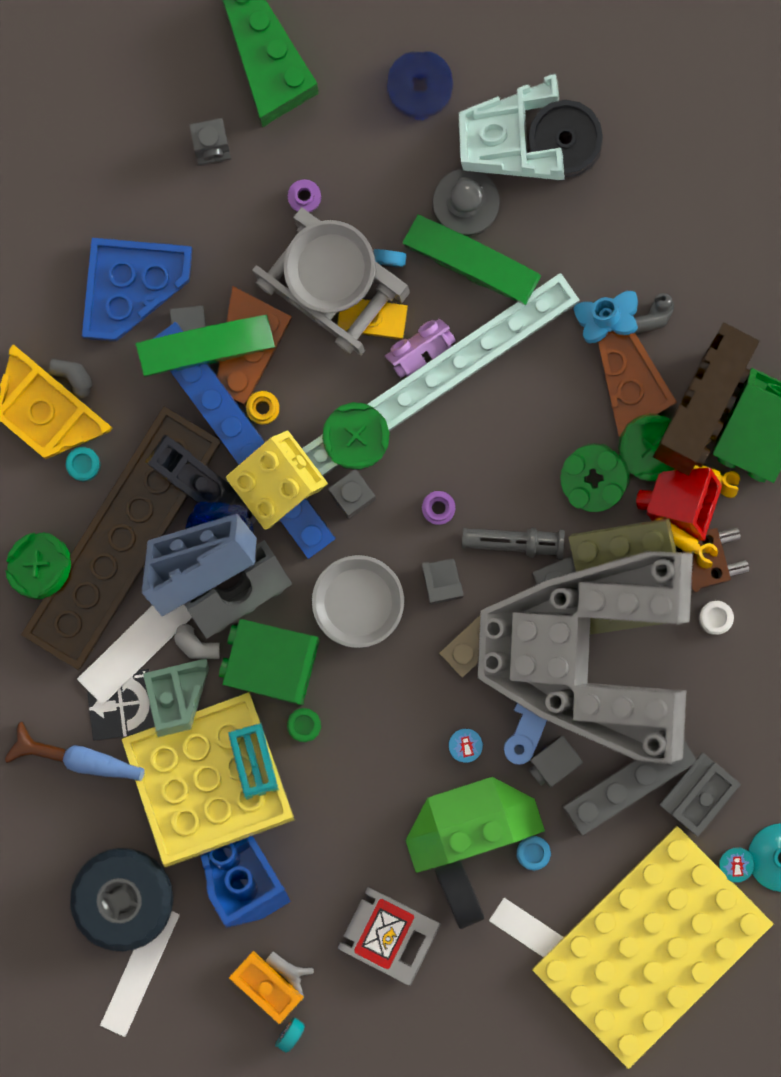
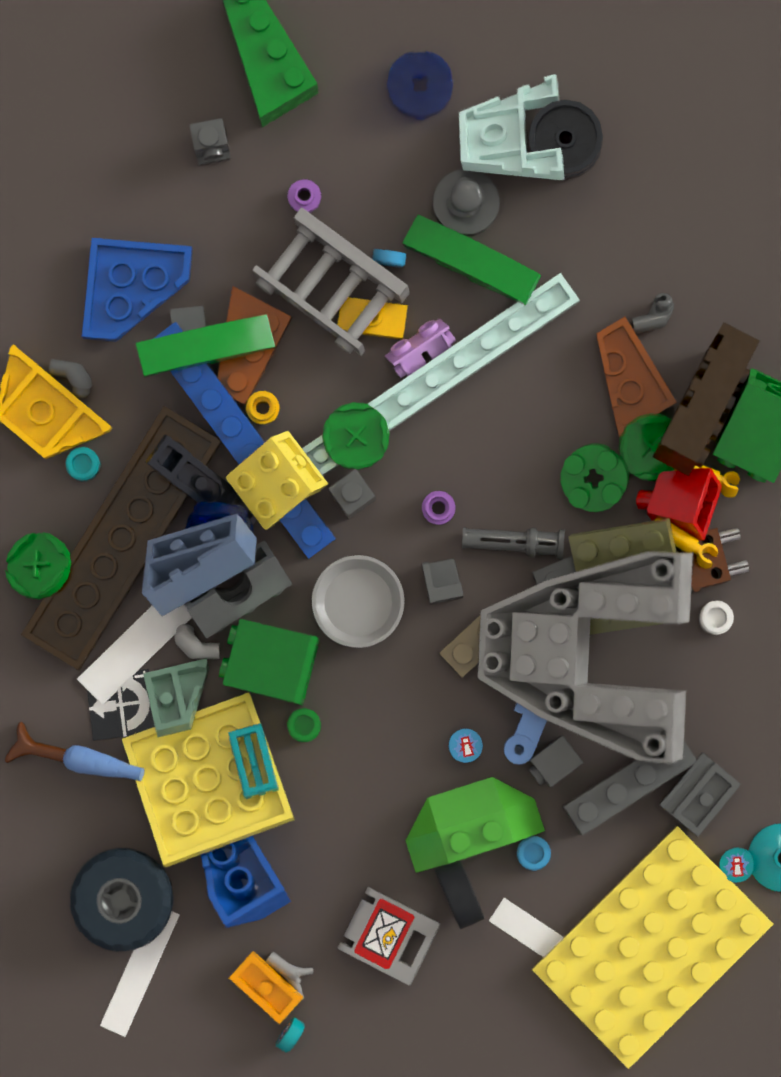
(329, 266): light grey piece -> none
(607, 316): dark azure animal -> none

